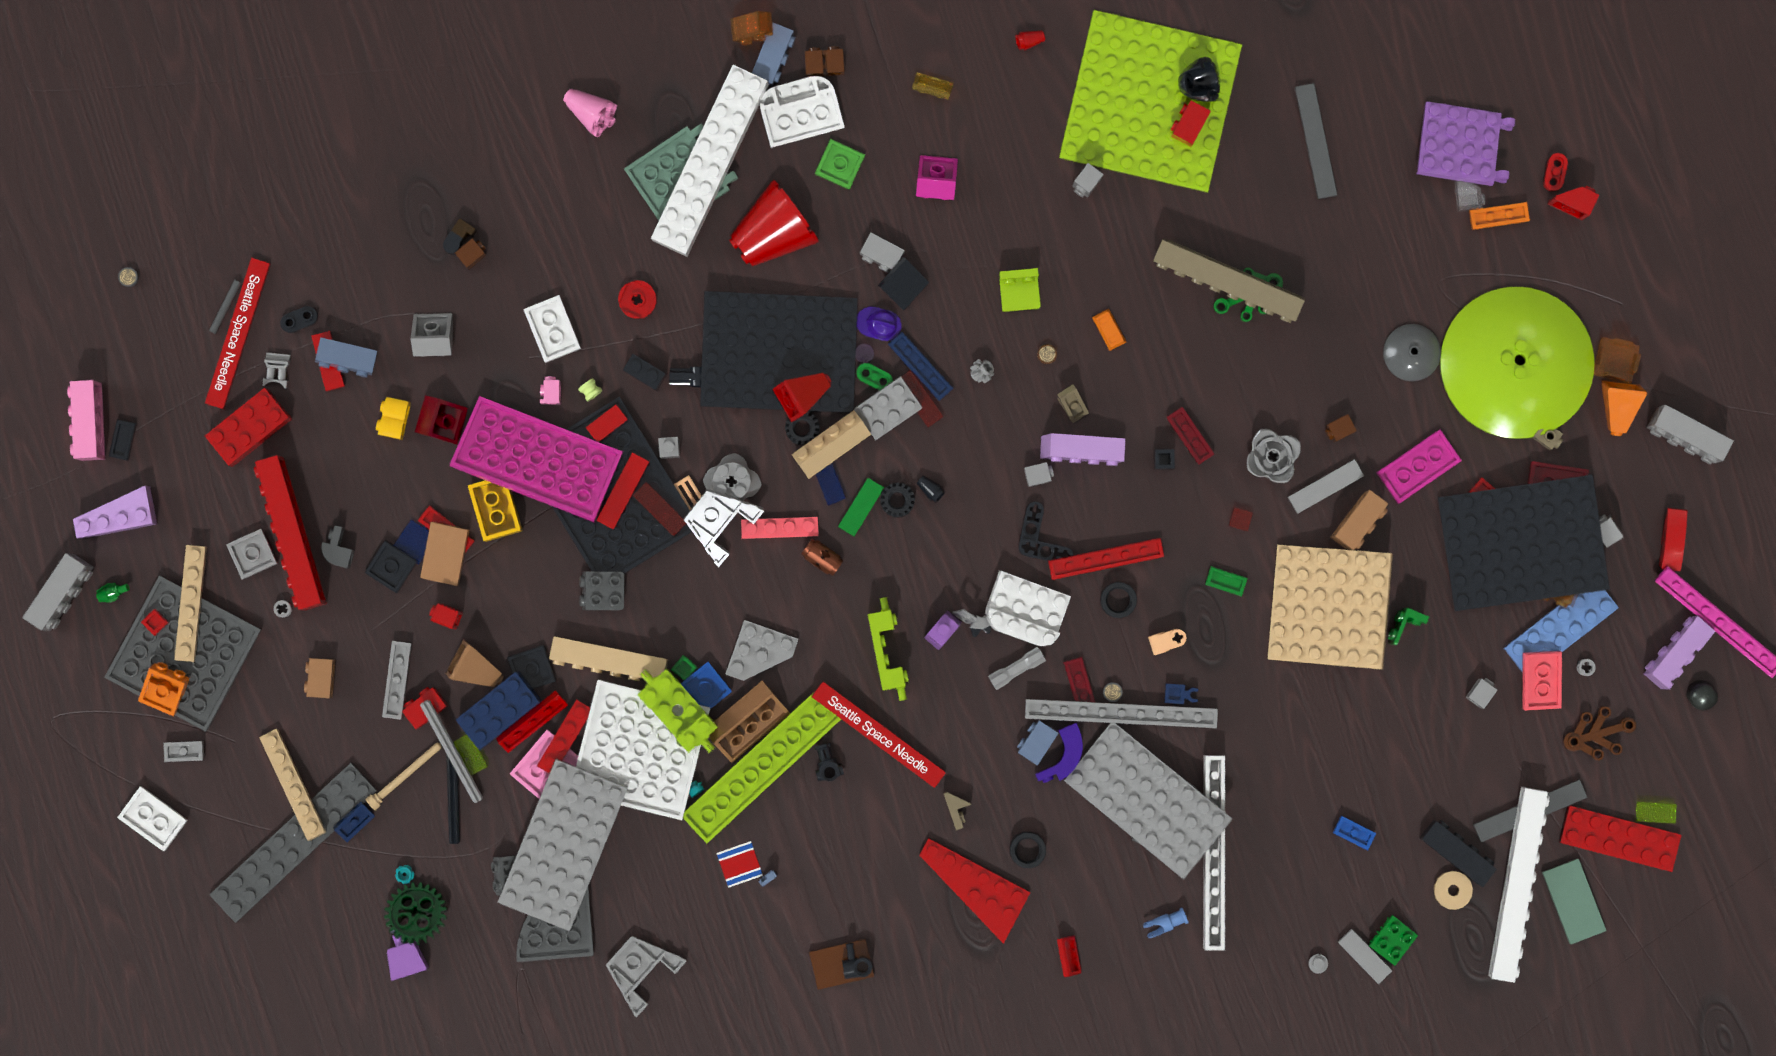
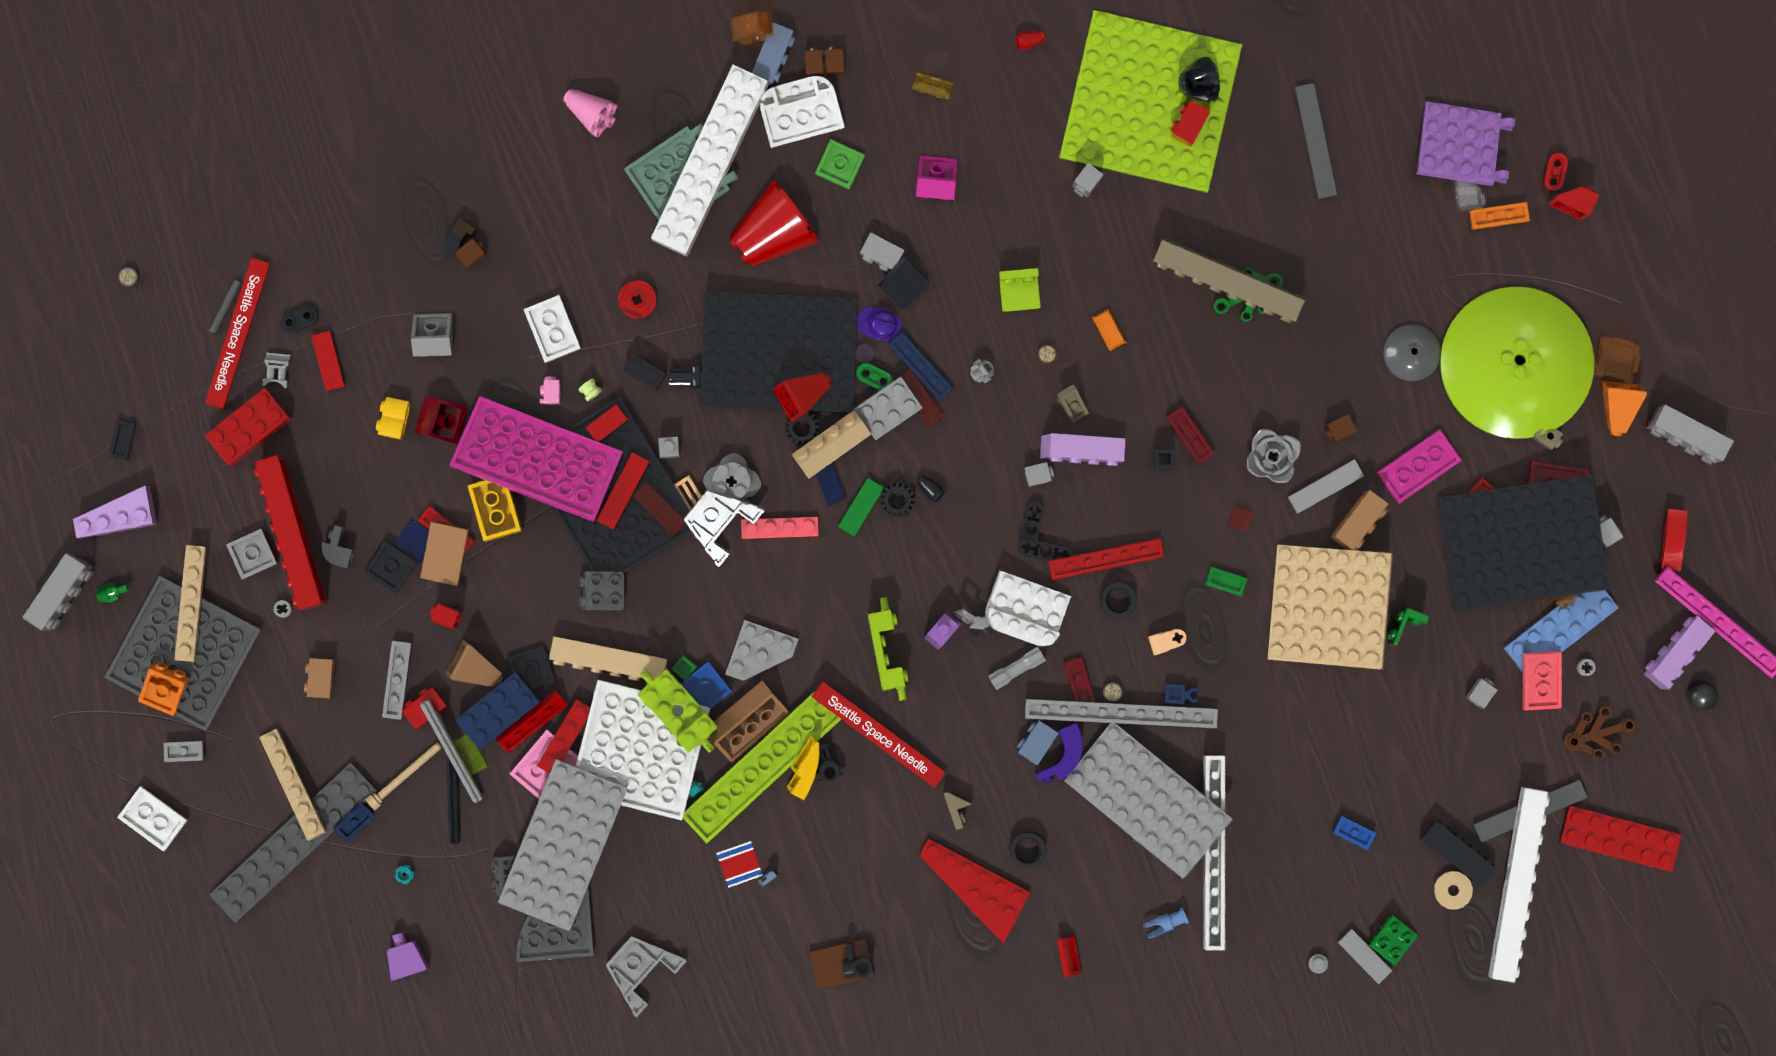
(87, 420): bright pink brick -> none
(154, 622): red tile -> none
(345, 357): sand blue brick -> none
(419, 897): dark green gear -> none
(804, 769): none -> yellow slope
(813, 554): copper piece -> none
(1574, 901): sand green tile -> none
(1656, 812): clear neon green tile -> none

